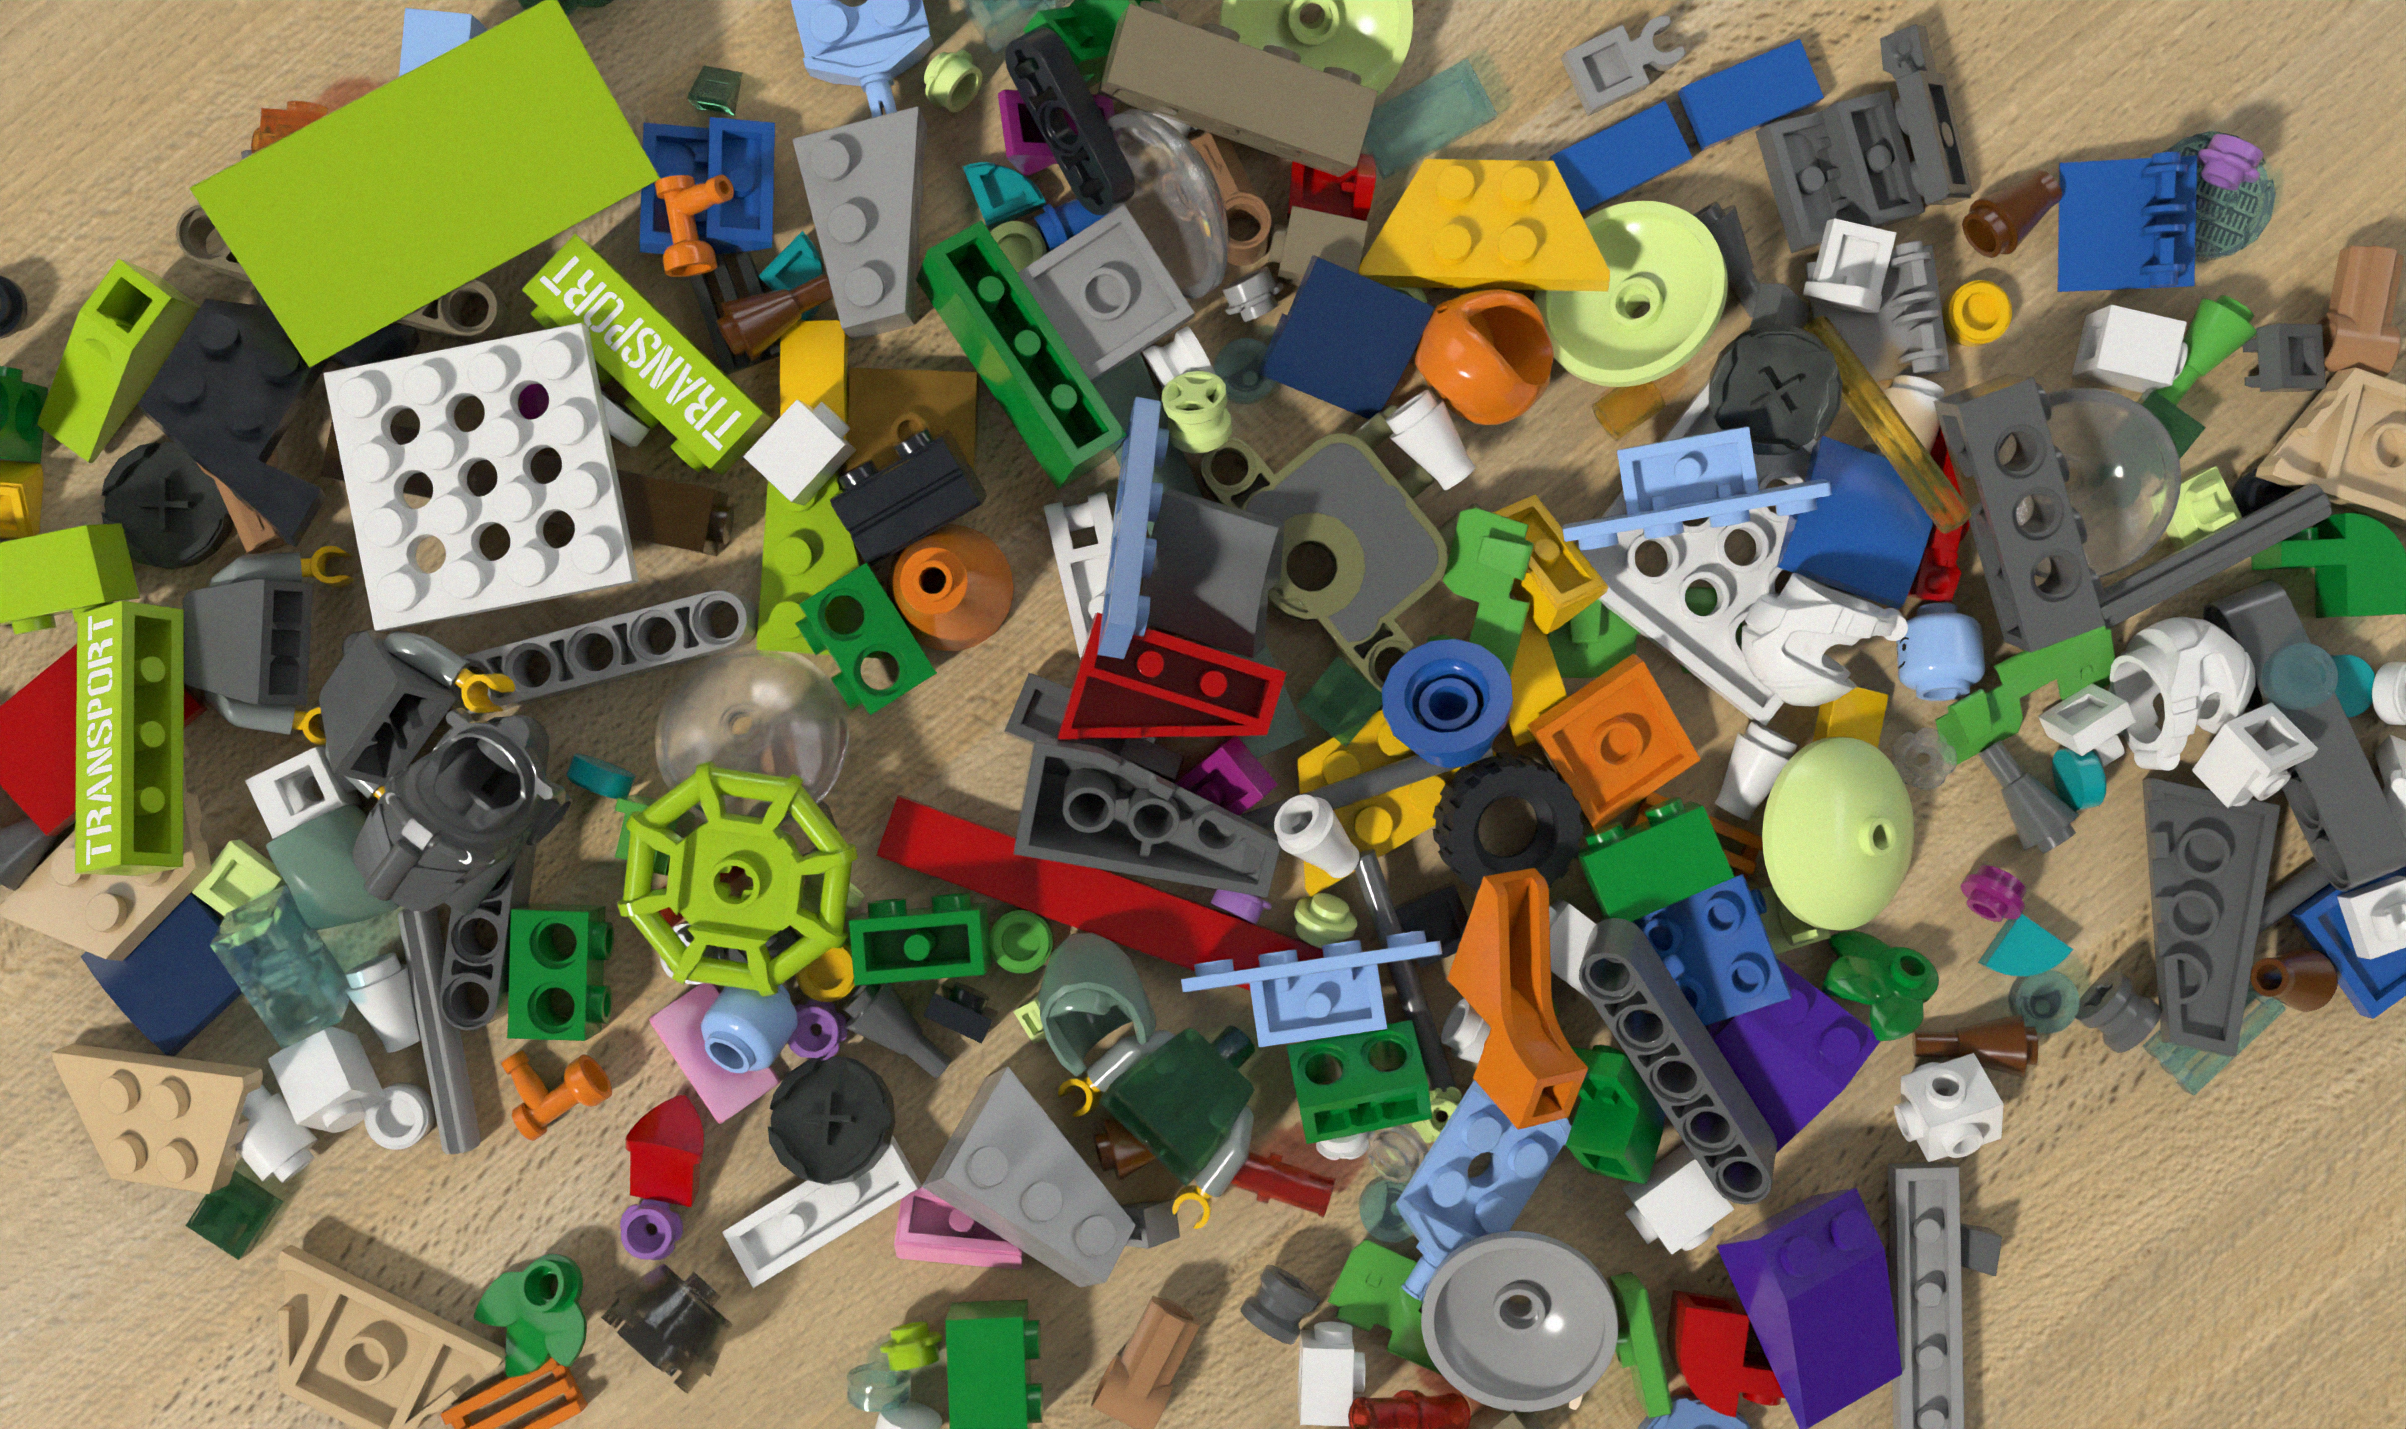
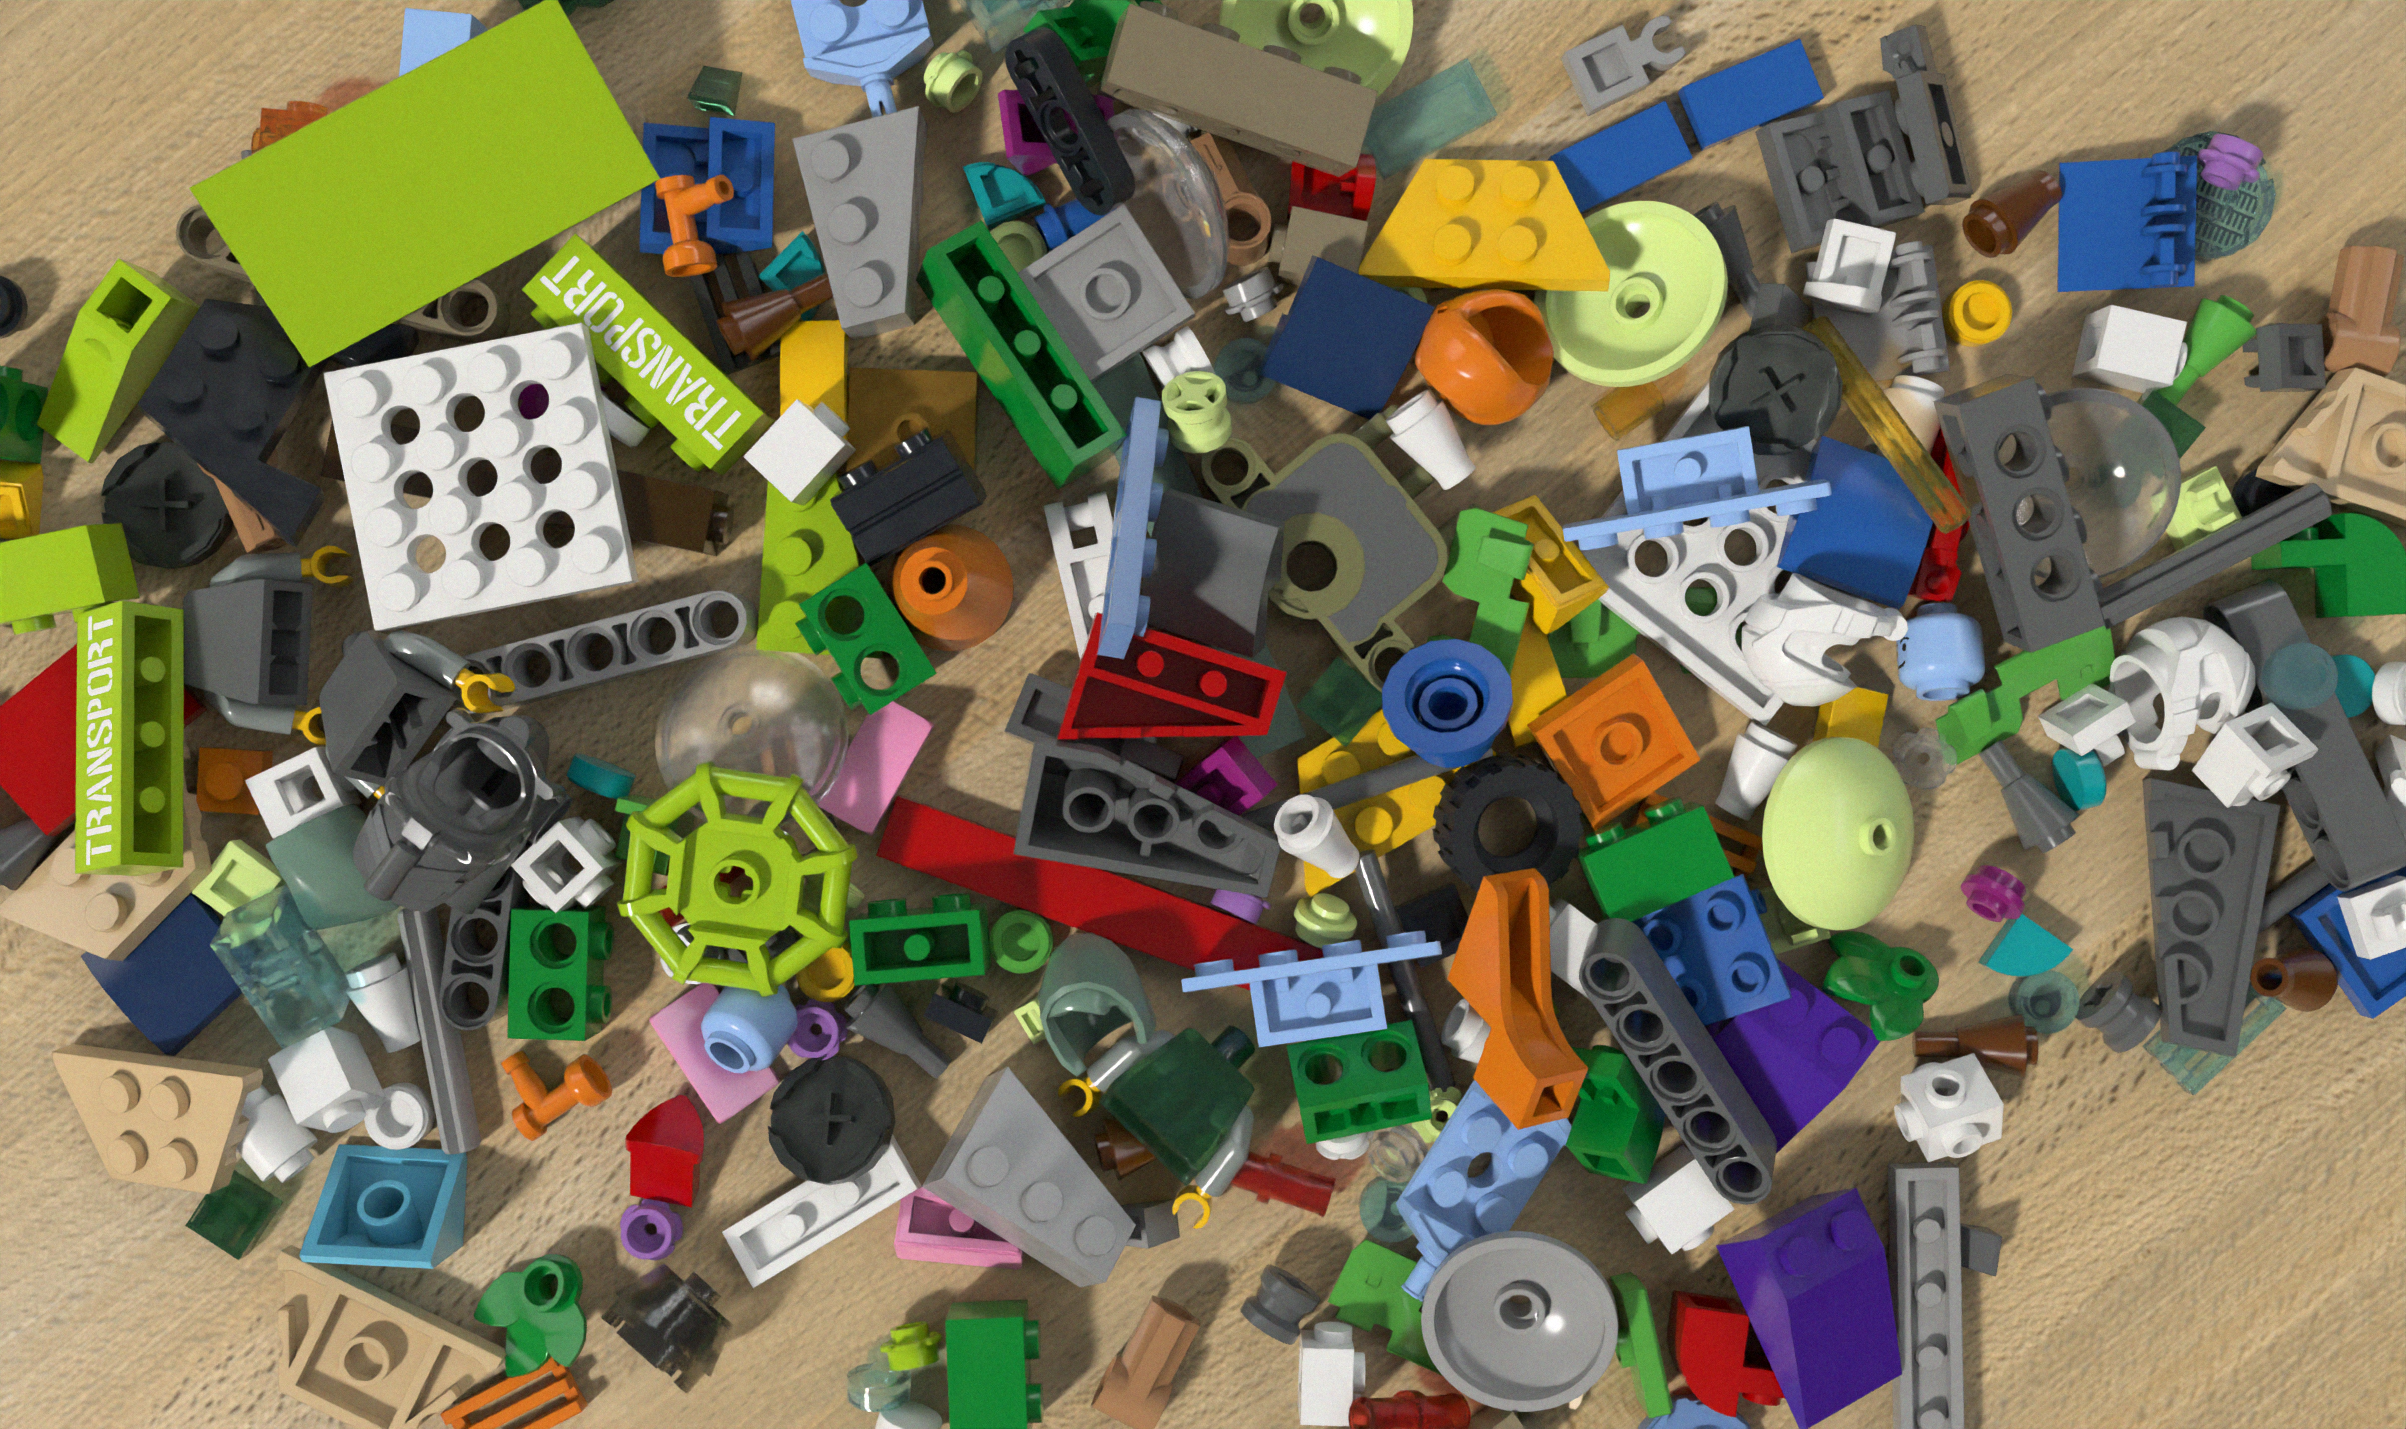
(223, 777): none -> orange plate
(389, 1208): none -> medium azure slope
(548, 871): none -> white brick
(876, 766): none -> bright pink slope

